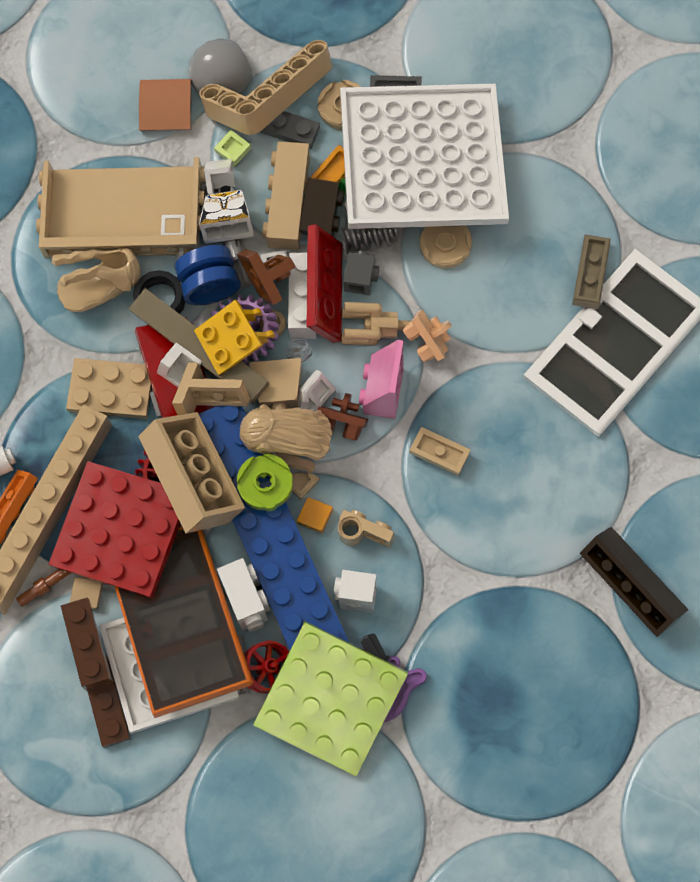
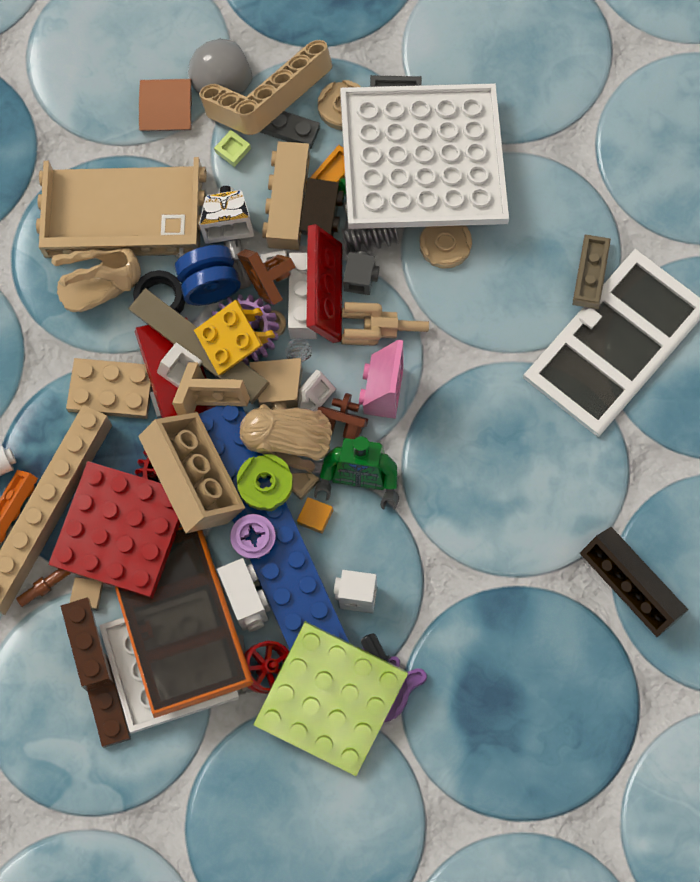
(219, 174): white panel -> none
(241, 530): none -> lavender gear
(360, 465): none -> green torso
(378, 532): tan plate -> none
(432, 332): light nougat hips -> none
(439, 451): tan plate -> none

